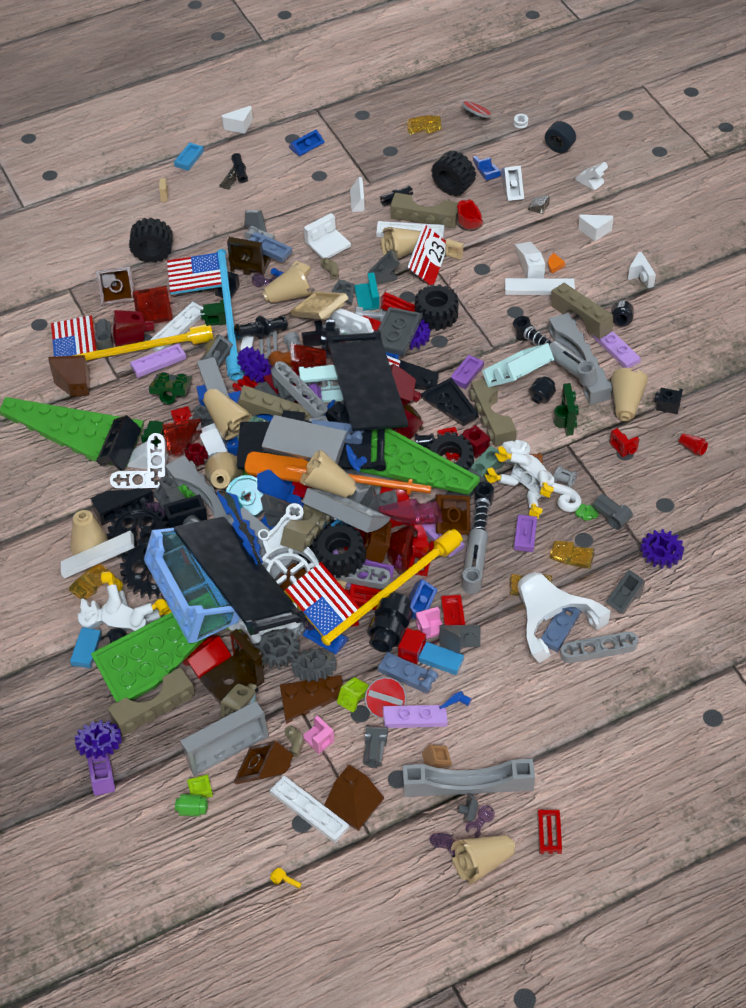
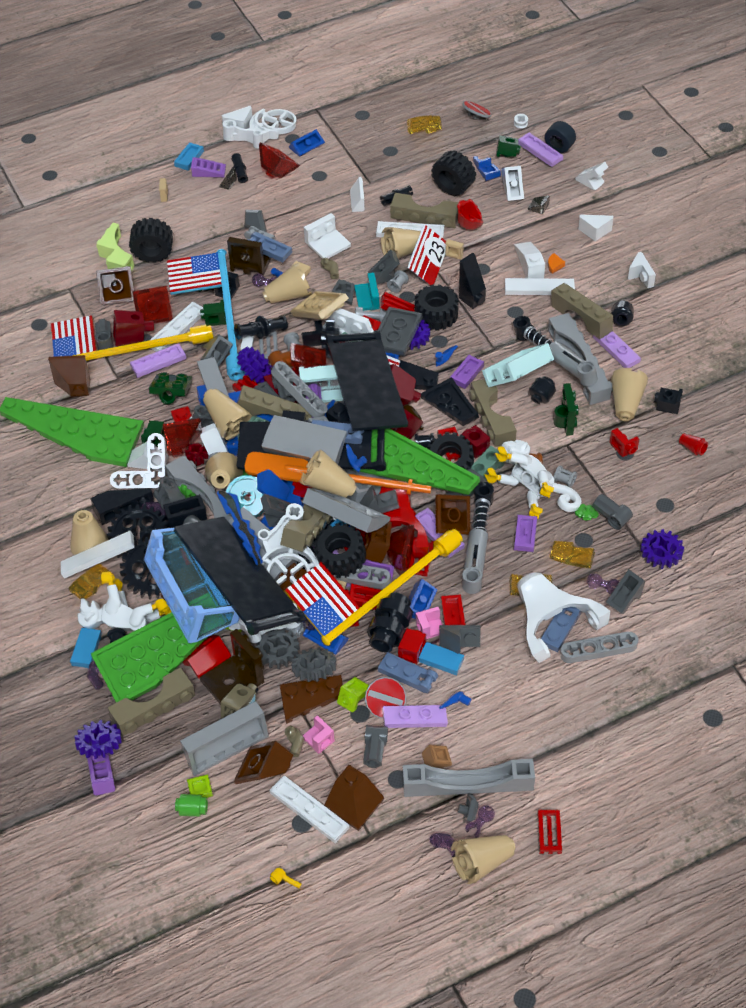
(93, 677): none -> clear purple arm
(109, 249): none -> yellowish green arch
(119, 442): black panel -> none
(204, 167): none -> medium lavender slope
(258, 131): none -> white piece
(275, 161): none -> clear red slope
(398, 280): none -> light grey bush
(413, 512): clear pink slope -> none
(441, 358): none -> blue bar
(471, 284): none -> black slope
(507, 146): none -> dark green brick
(540, 149): none -> lavender plate
(595, 581): none -> clear purple arm

